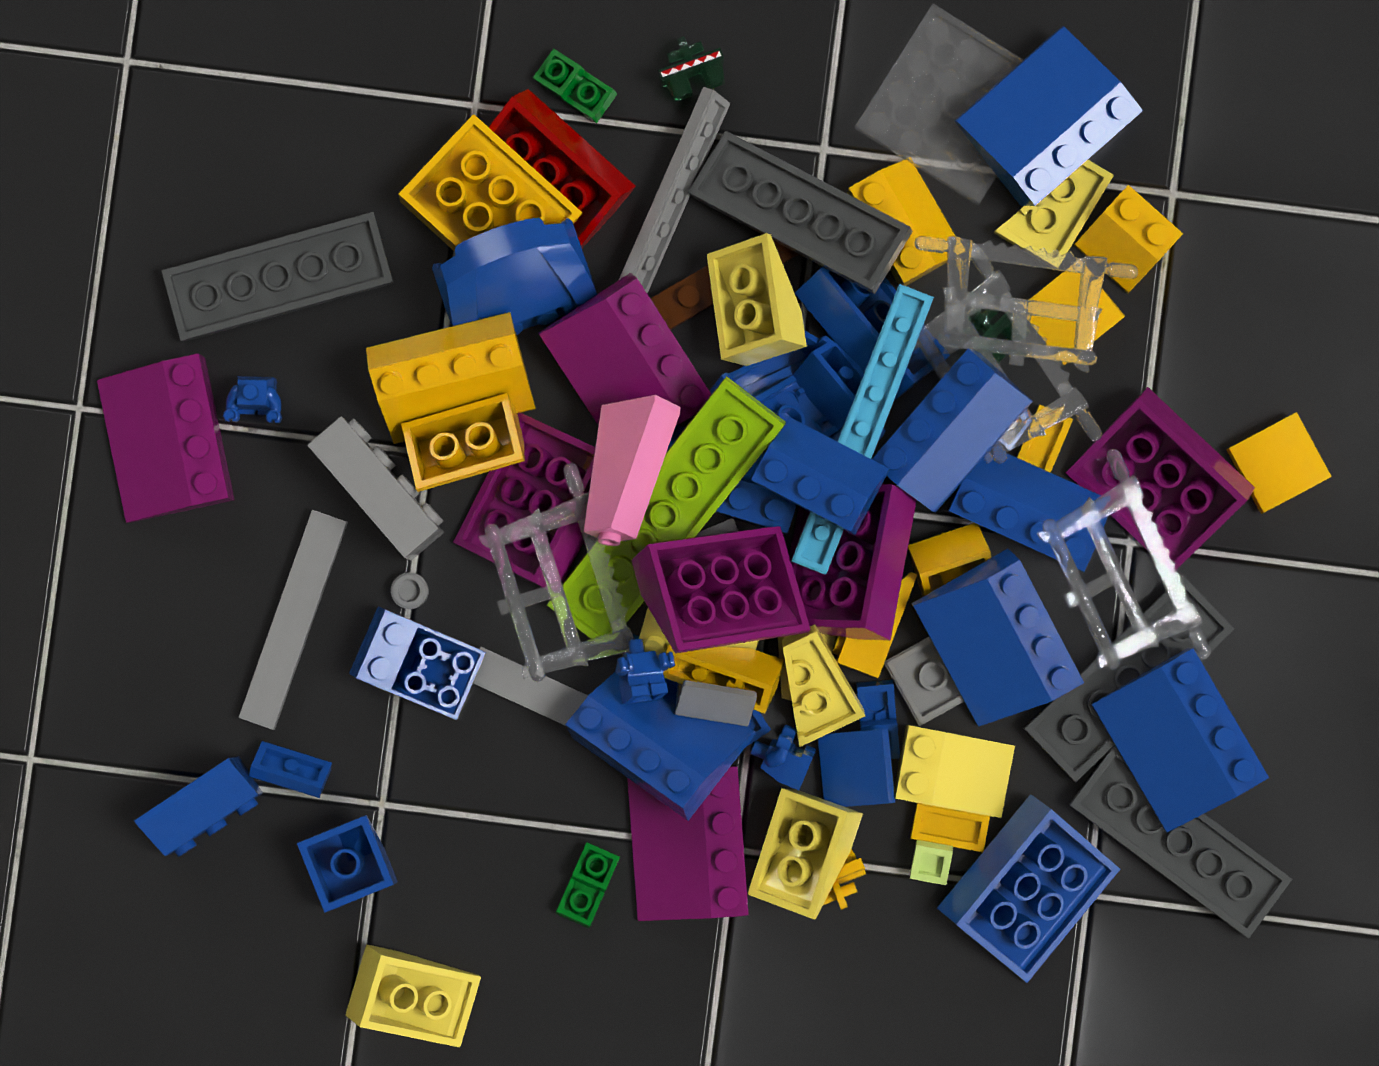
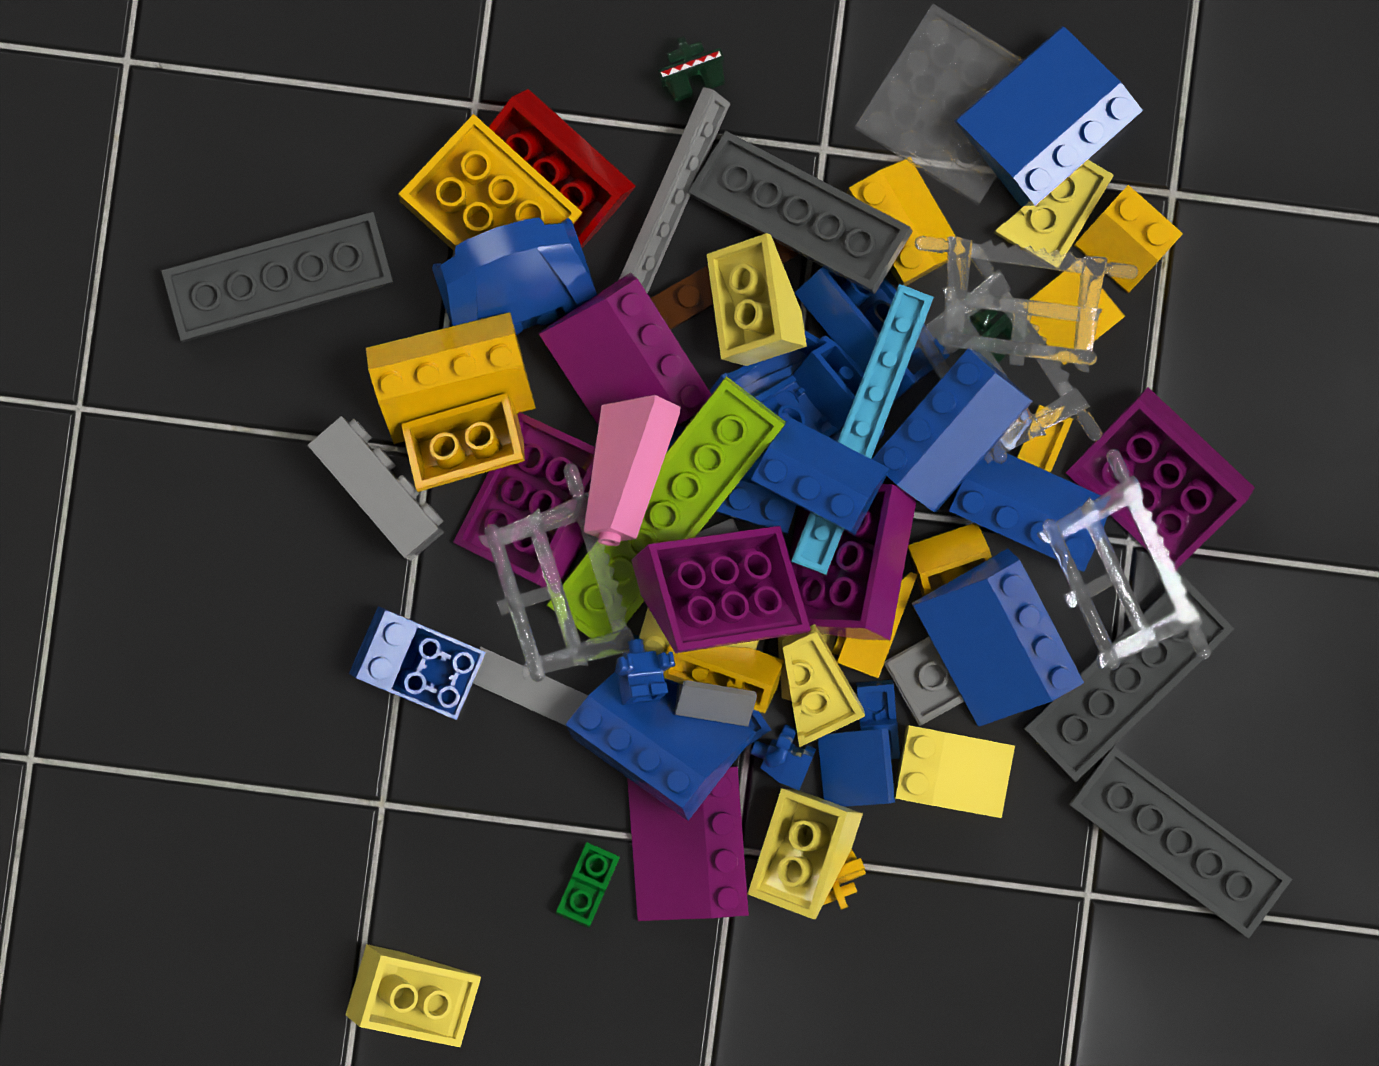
(165, 438): magenta slope -> none
(200, 807): blue slope -> none
(253, 395): blue piece -> none
(290, 769): blue plate -> none
(293, 619): light grey tile -> none
(347, 863): blue slope -> none
(409, 590): light grey tile -> none
(575, 85): green slope -> none
(931, 862): yellowish green plate -> none
(950, 827): yellow tile -> none
(1028, 888): blue slope -> none
(1180, 740): blue slope -> none
(1279, 462): yellow slope -> none

